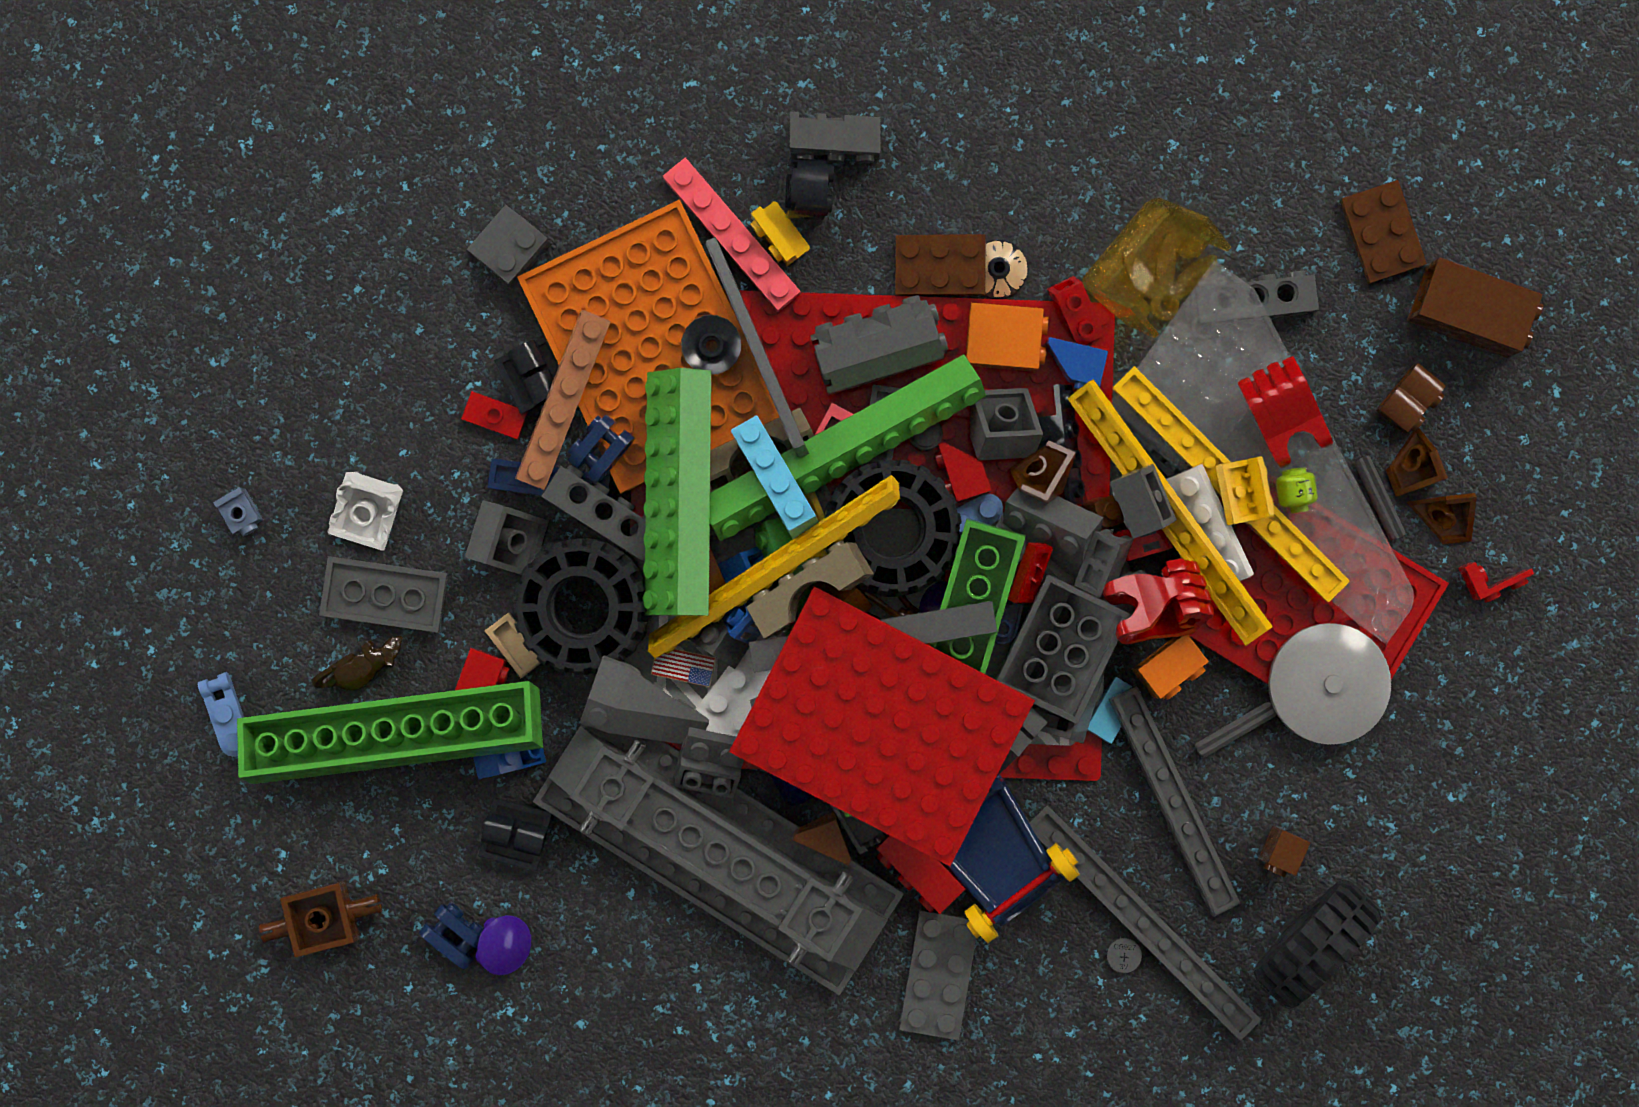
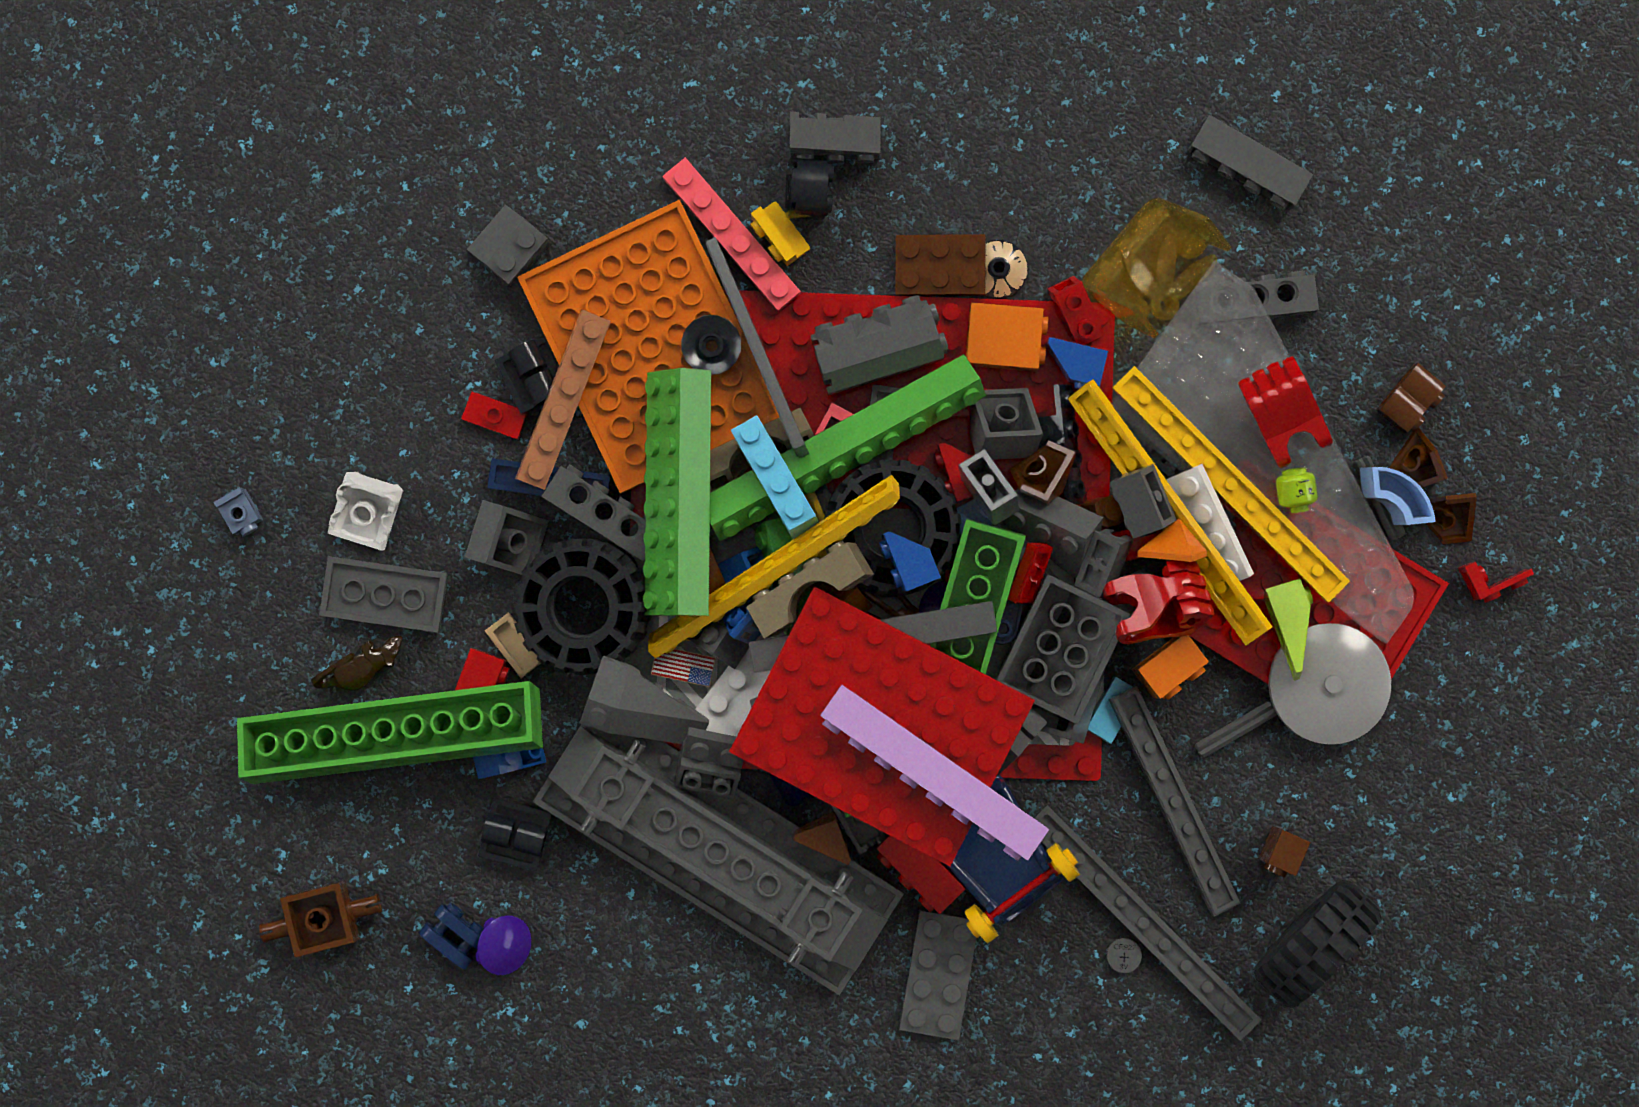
(223, 711): medium blue plate -> none
(600, 430): dark blue brick -> none
(911, 561): none -> blue slope
(928, 439): dark grey piece -> none
(934, 772): none -> lavender brick
(989, 487): none -> dark grey brick
(1174, 544): none -> orange slope
(1245, 490): yellow bracket -> none
(1250, 163): none -> dark grey brick
(1290, 614): none -> lime slope
(1383, 232): reddish brown plate -> none
(1398, 493): none -> light blue brick
(1475, 308): reddish brown brick -> none

